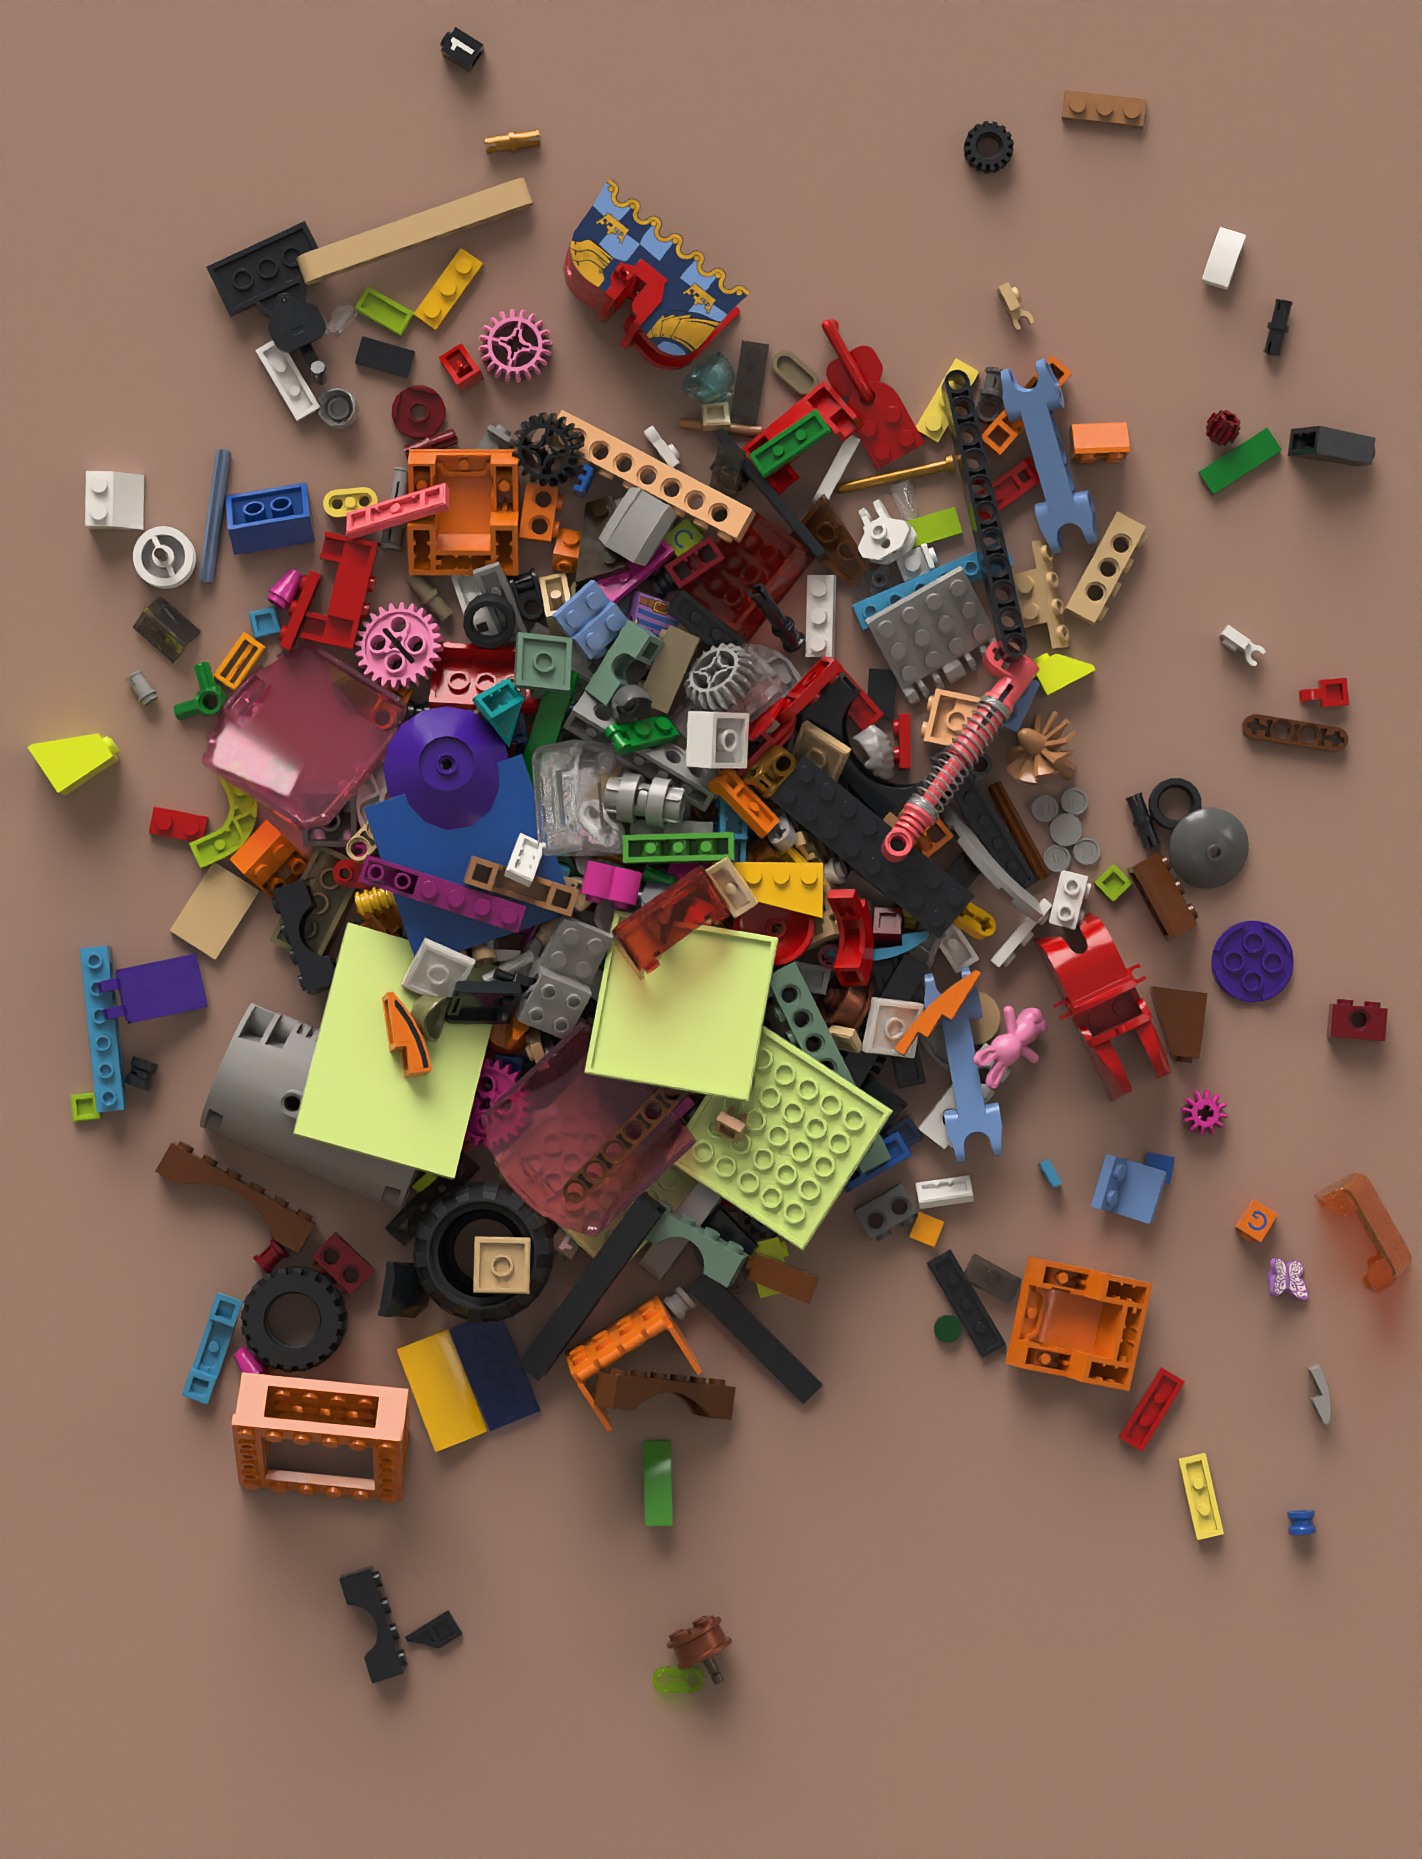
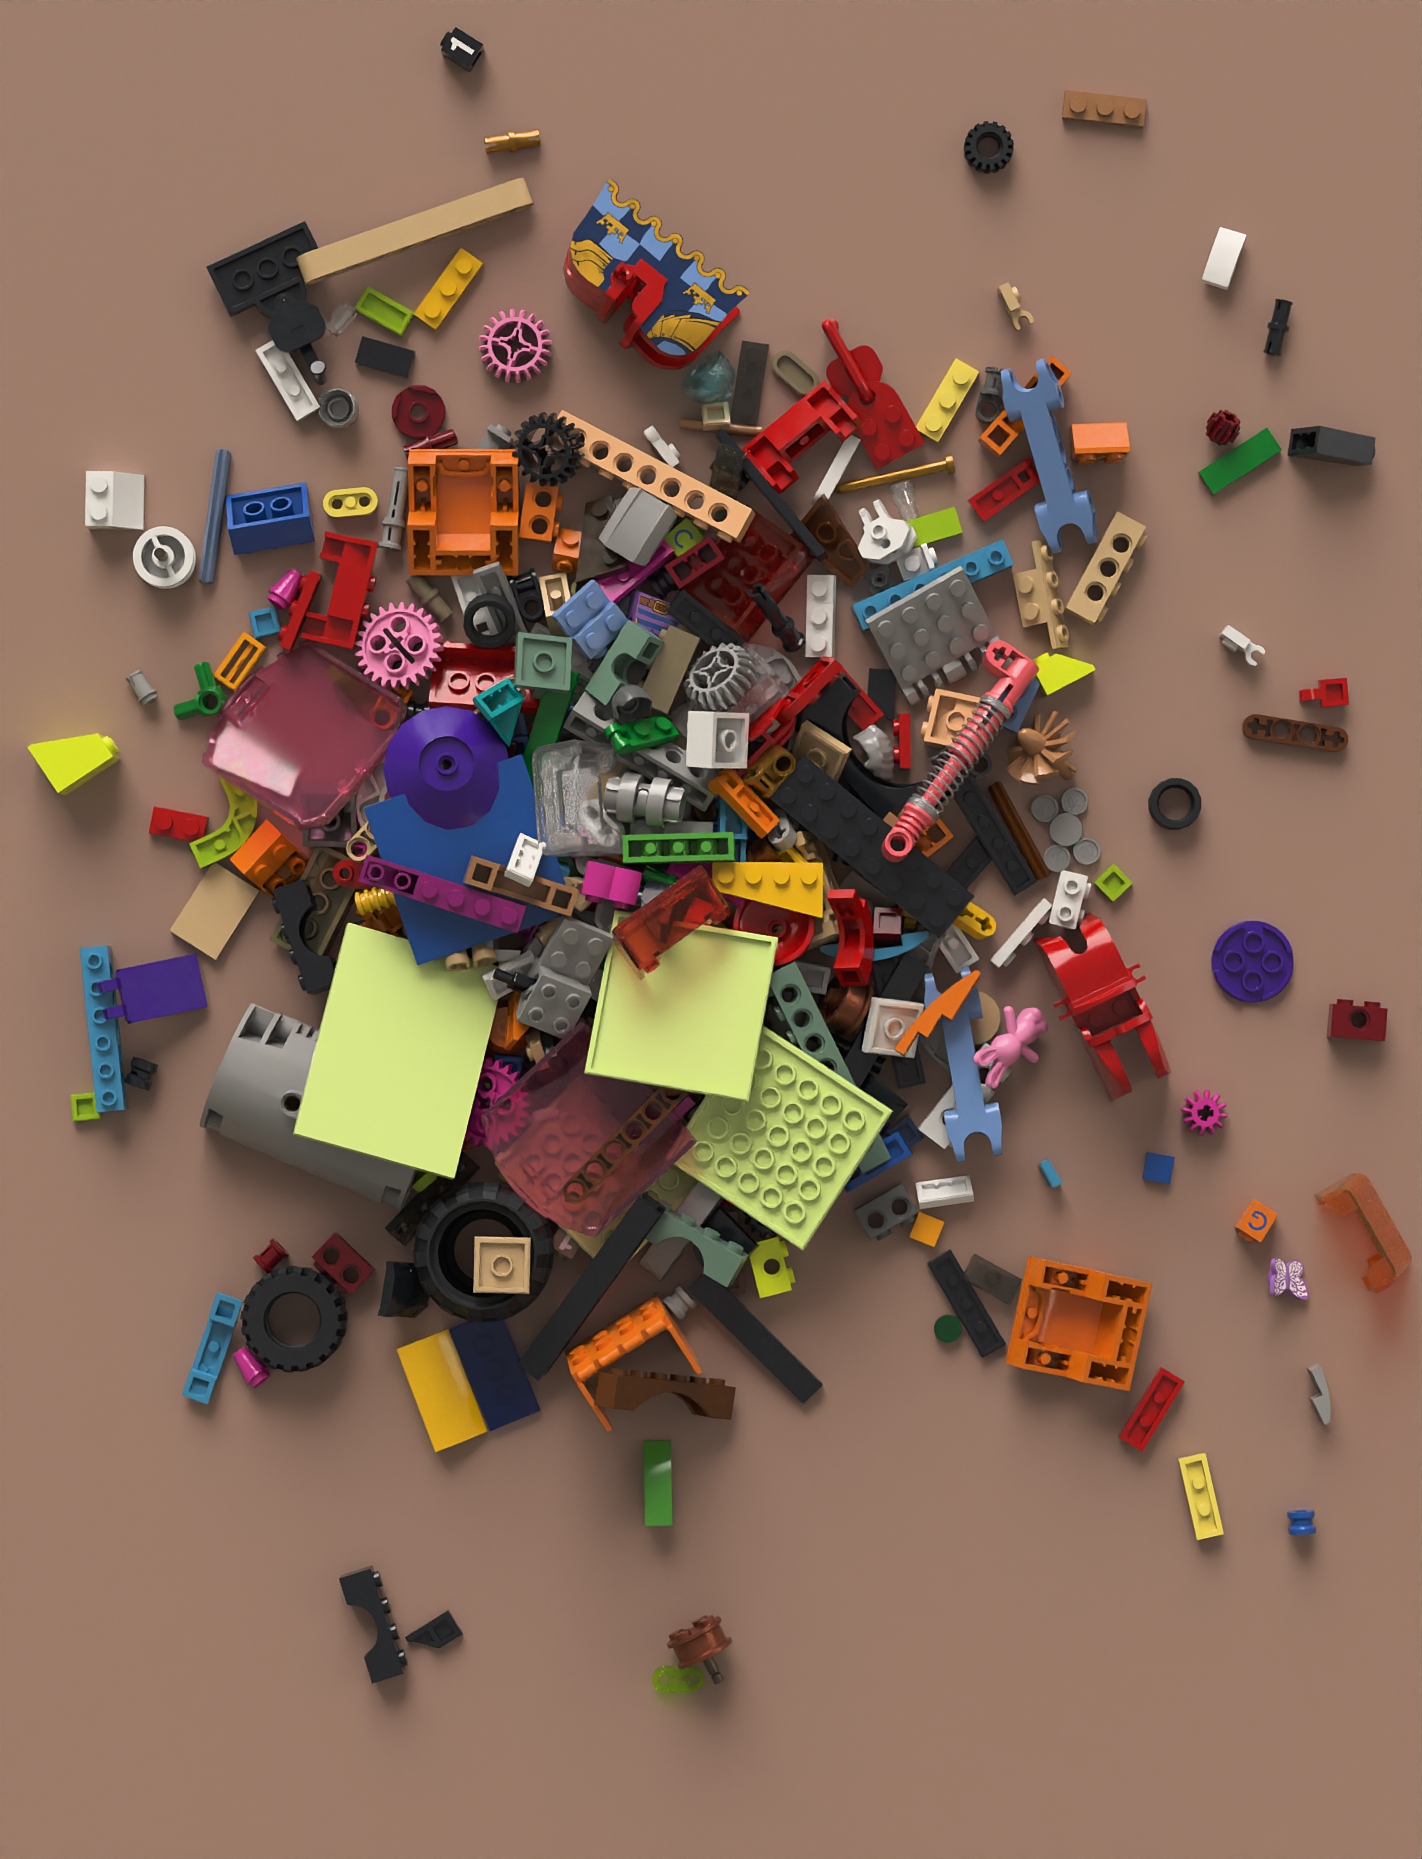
(166, 629): clear smoke panel -> none
(285, 1224): reddish brown arch -> none
(325, 1413): orange plate -> none
(397, 511): coral plate -> none
(405, 1037): orange slope -> none
(430, 1015): olive helmet -> none
(436, 970): white tile -> none
(461, 368): red slope -> none
(478, 1002): black container -> none
(584, 481): blue tile -> none
(730, 1126): medium nougat tile -> none
(732, 887): tan plate -> none
(781, 1277): reddish brown slope -> none
(790, 443): green tile -> none
(824, 949): dark red bush -> none
(835, 871): white plate -> none
(846, 1038): tan tile -> none
(980, 528): black beam -> none
(987, 865): light grey tile -> none
(1129, 1189): medium blue bracket -> none
(1143, 820): black pin -> none
(1163, 896): reddish brown slope -> none
(1181, 1020): reddish brown slope -> none
(1196, 838): dark grey dish -> none

